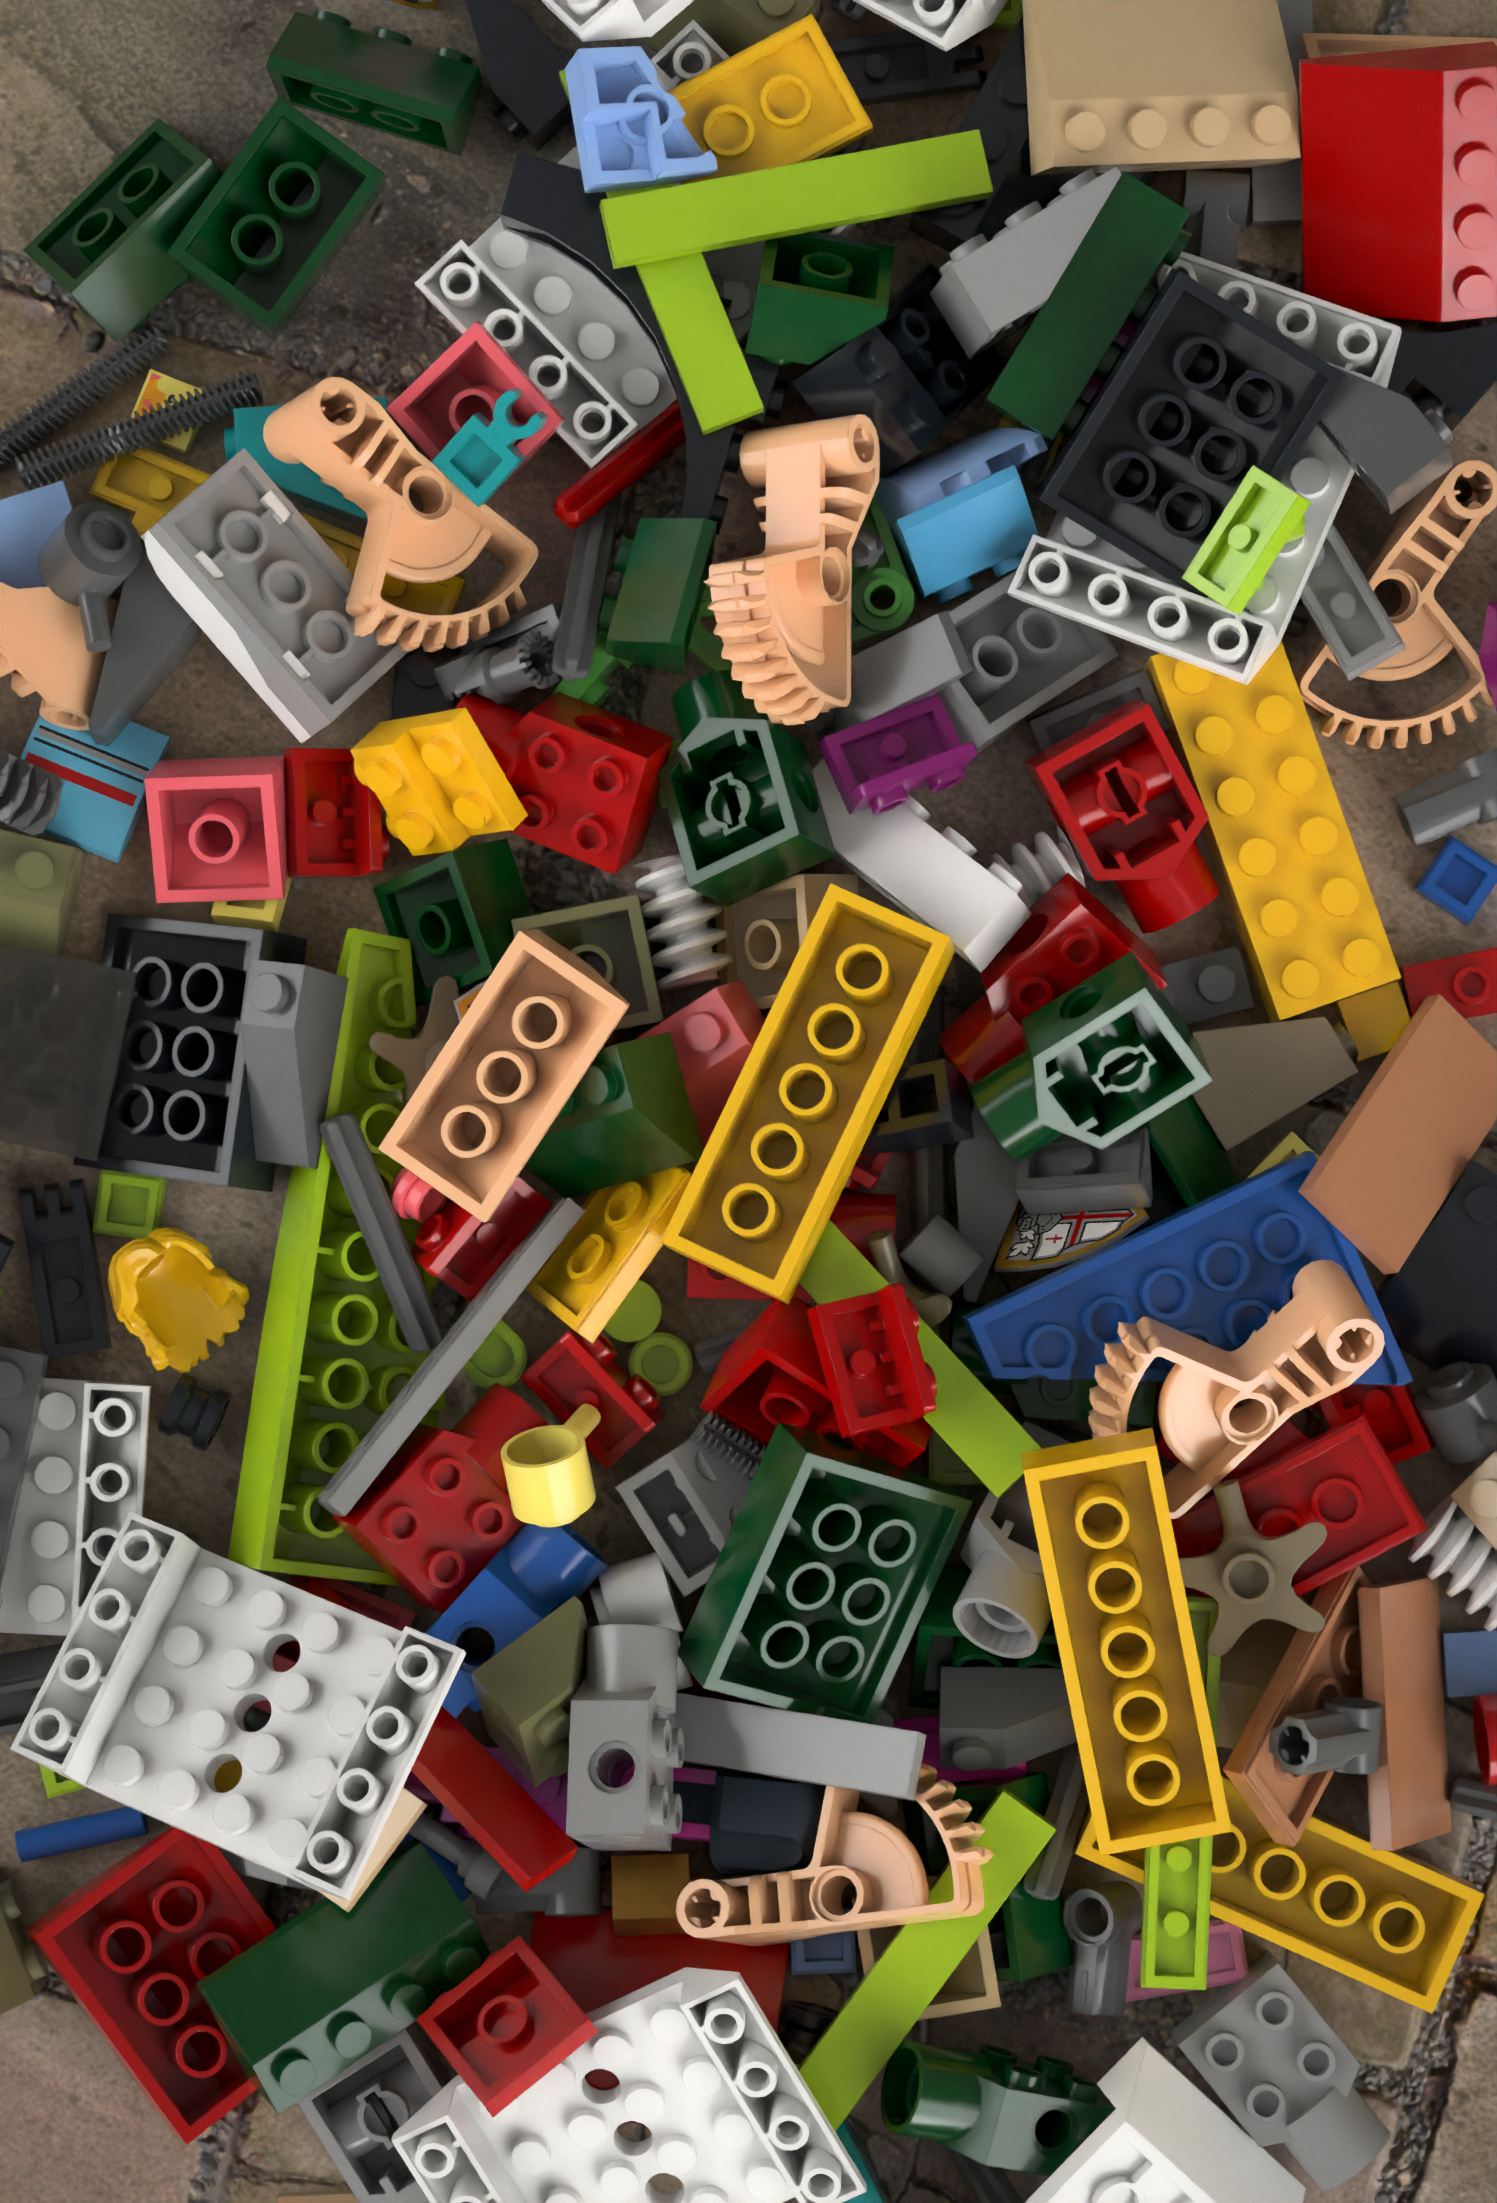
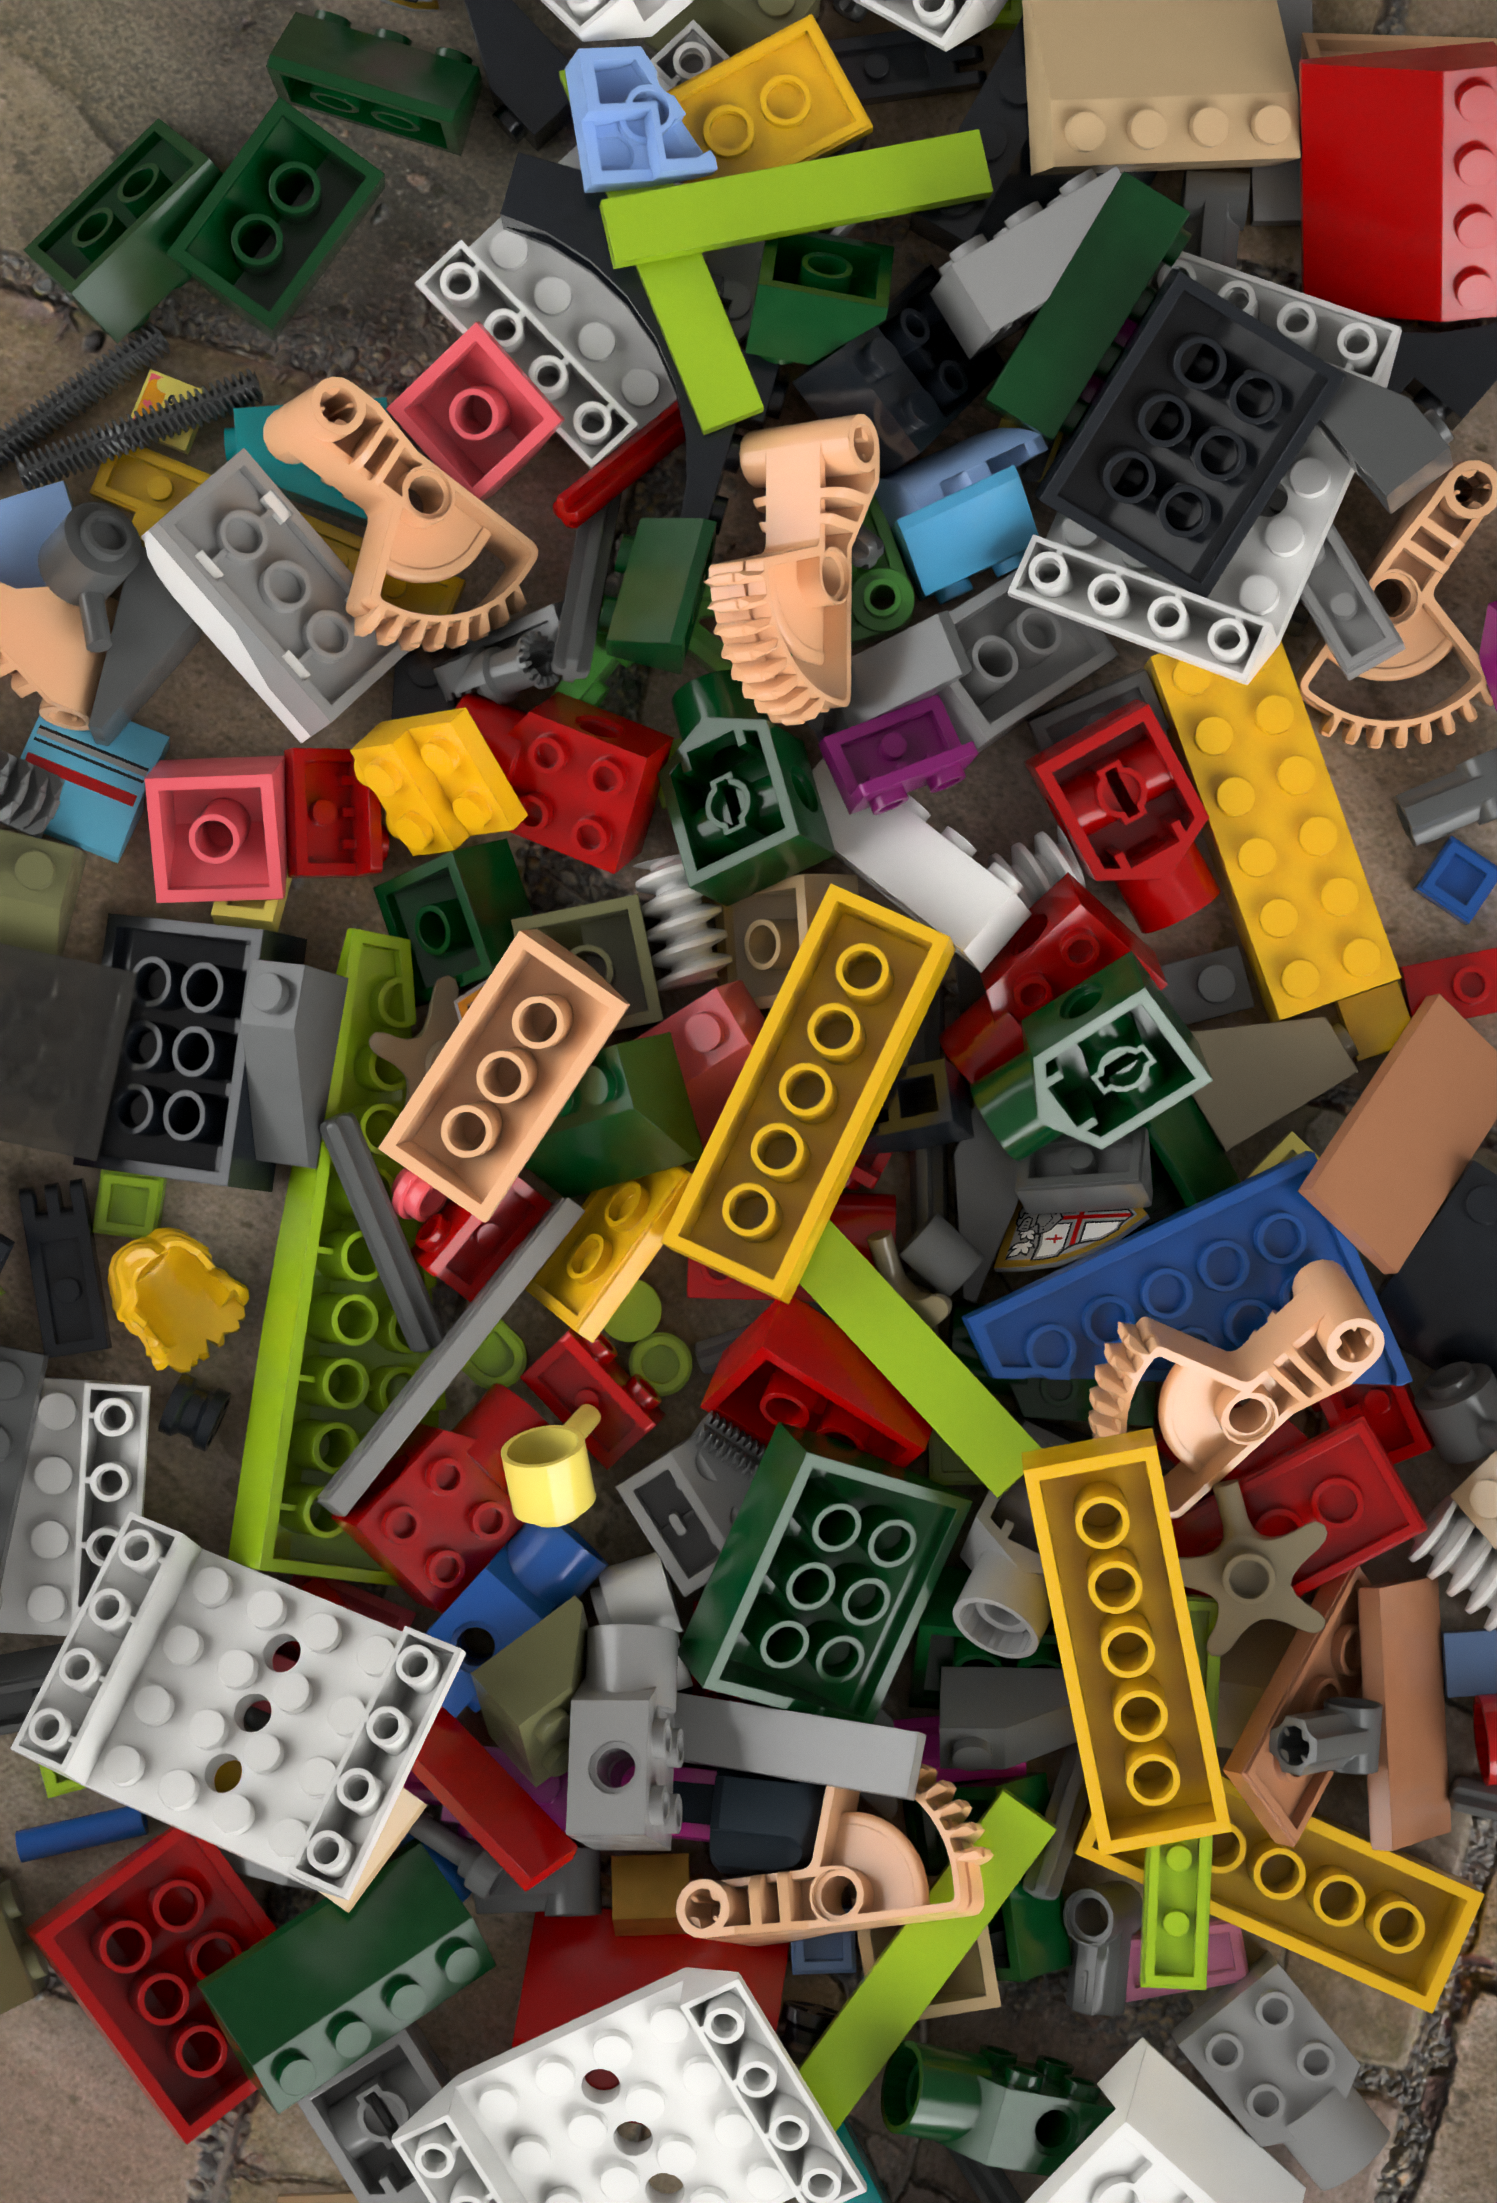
(484, 452): teal plate -> none
(506, 2025): red plate -> none
(873, 1360): red bracket -> none
(1247, 540): lime tile -> none

